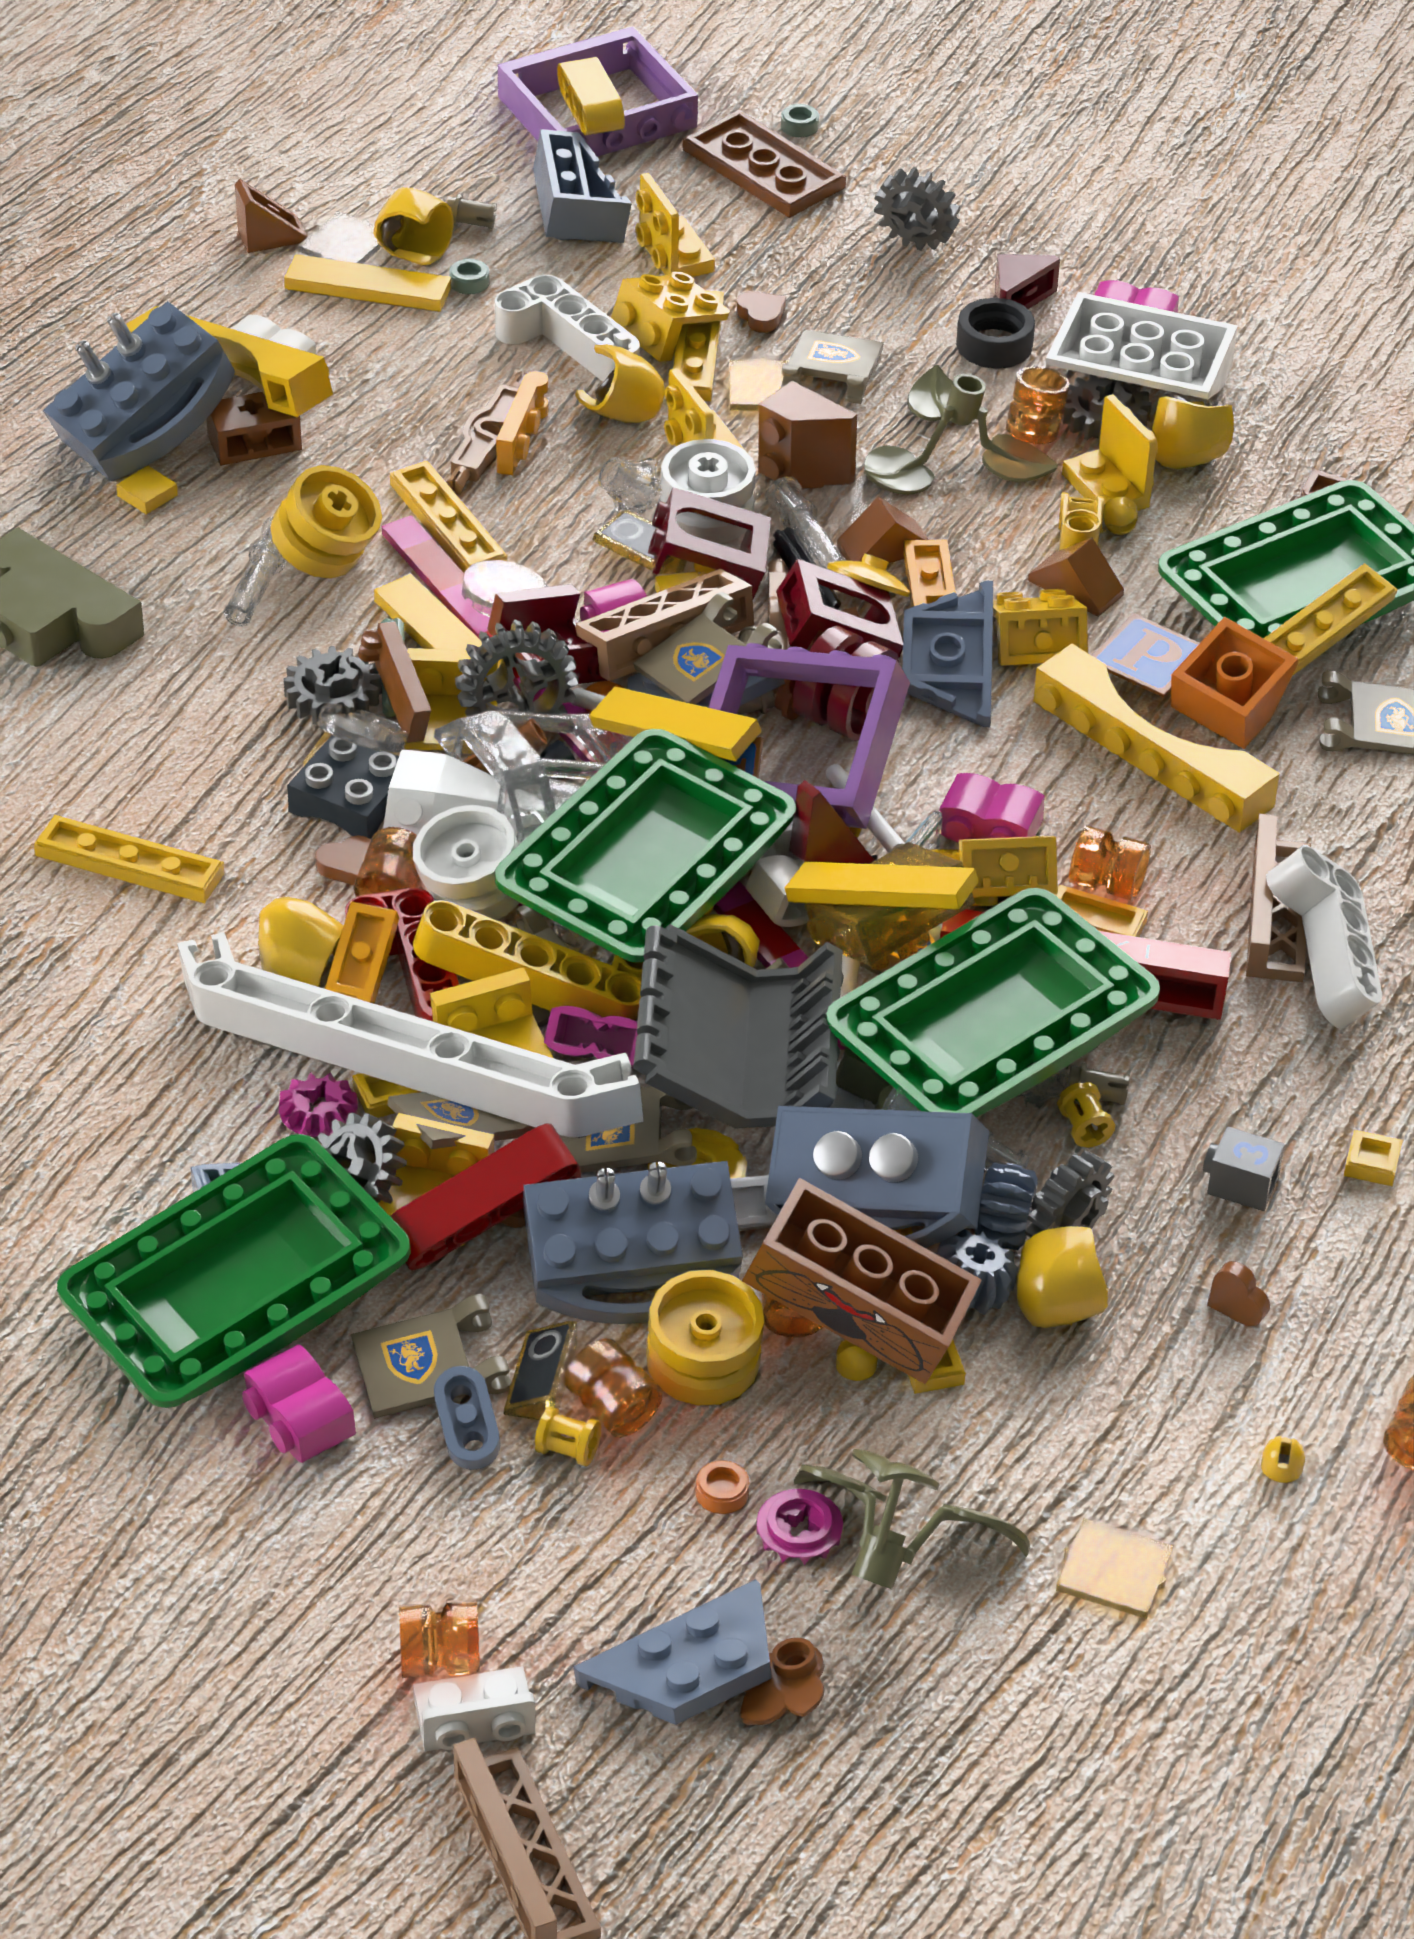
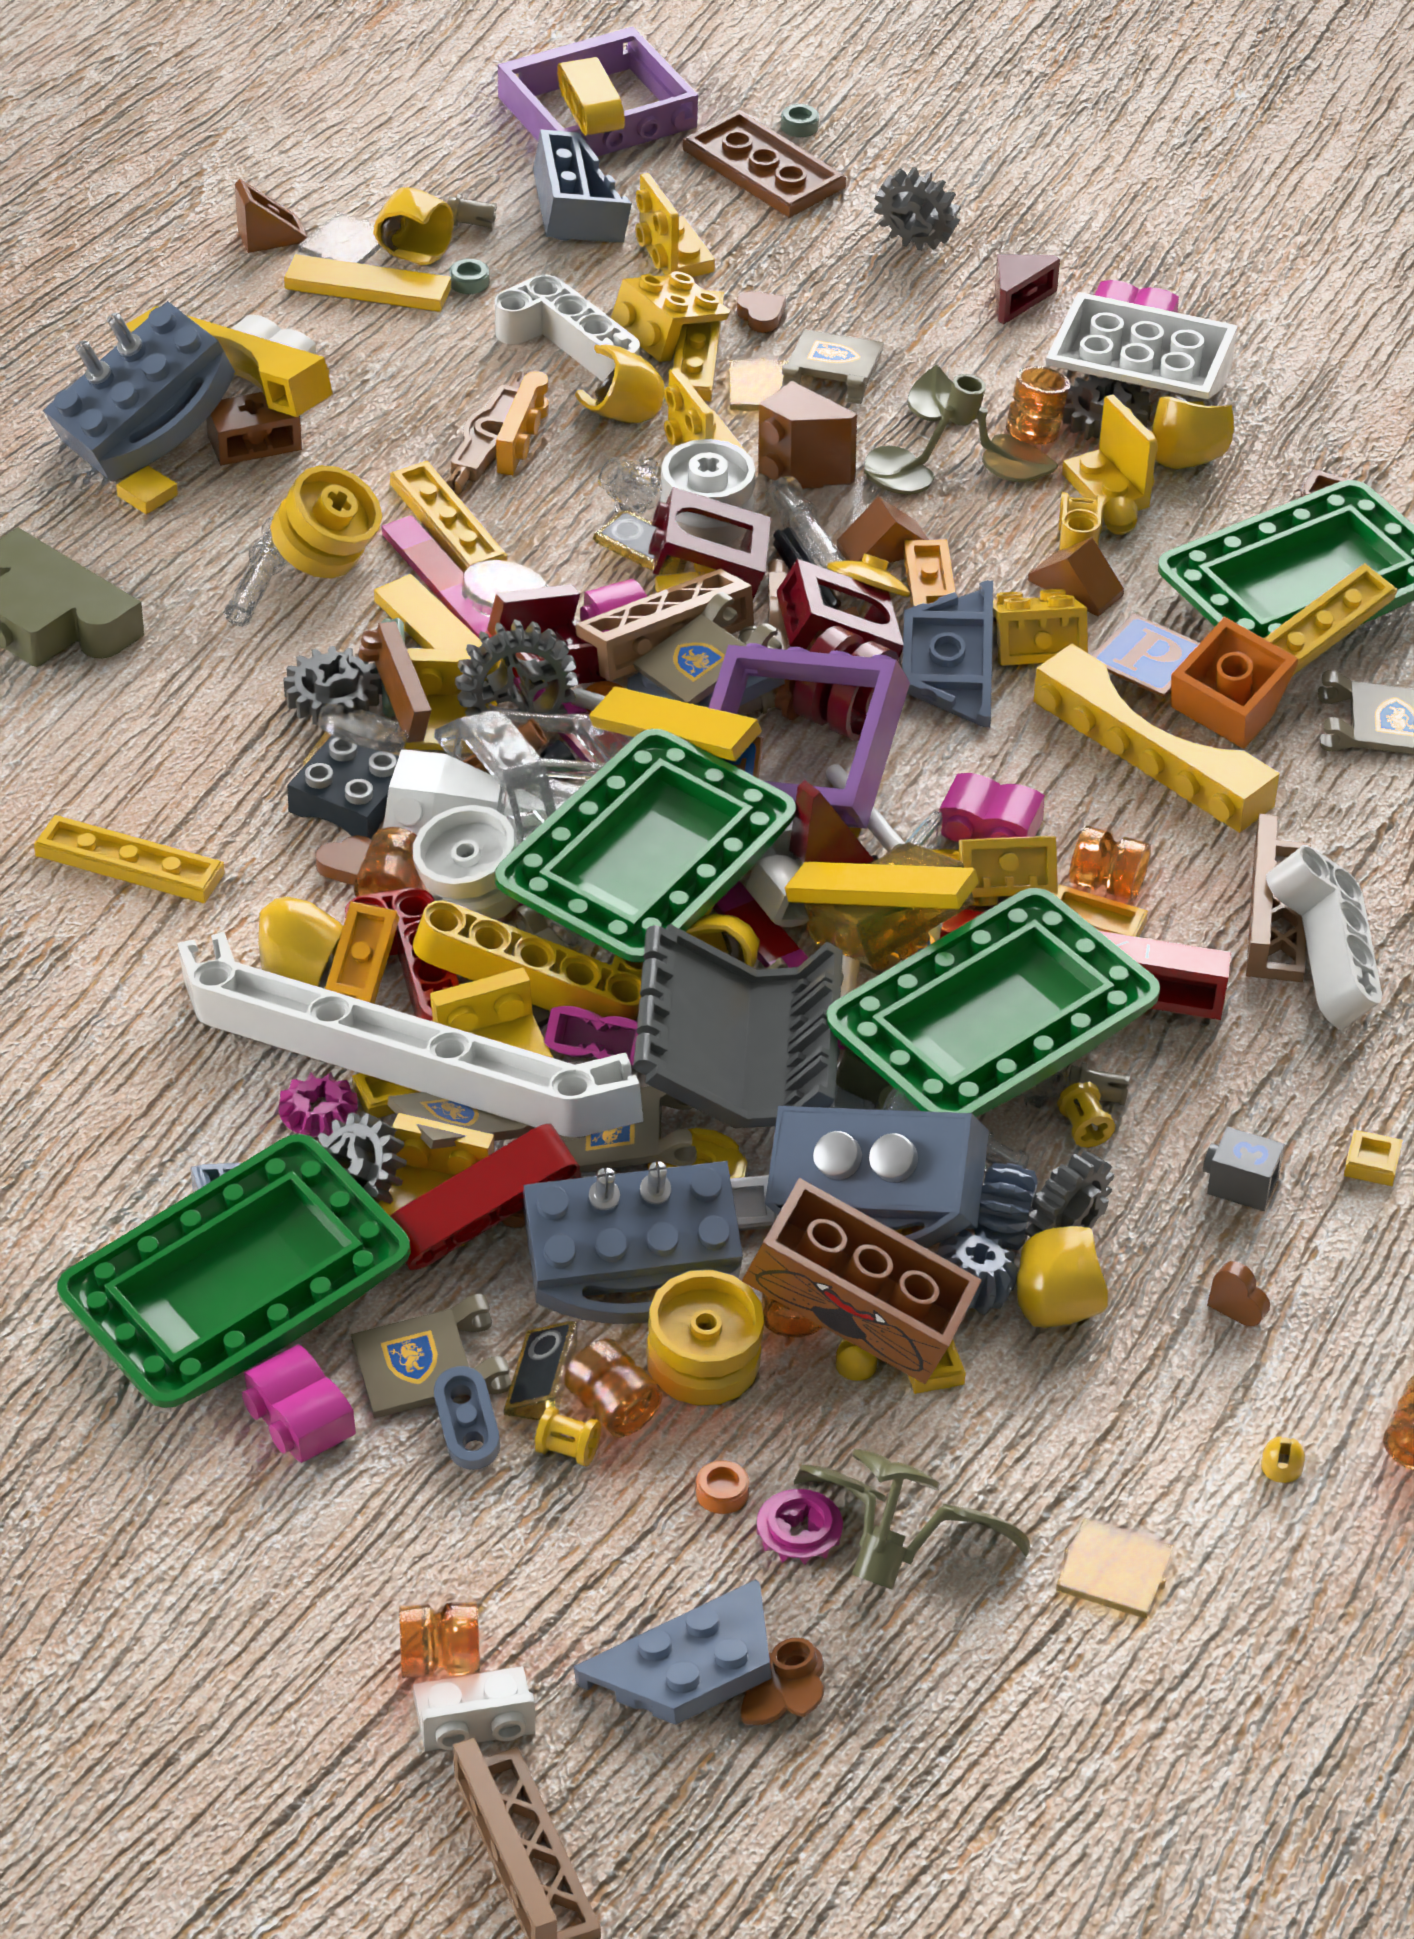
(991, 350): black tyre -> none

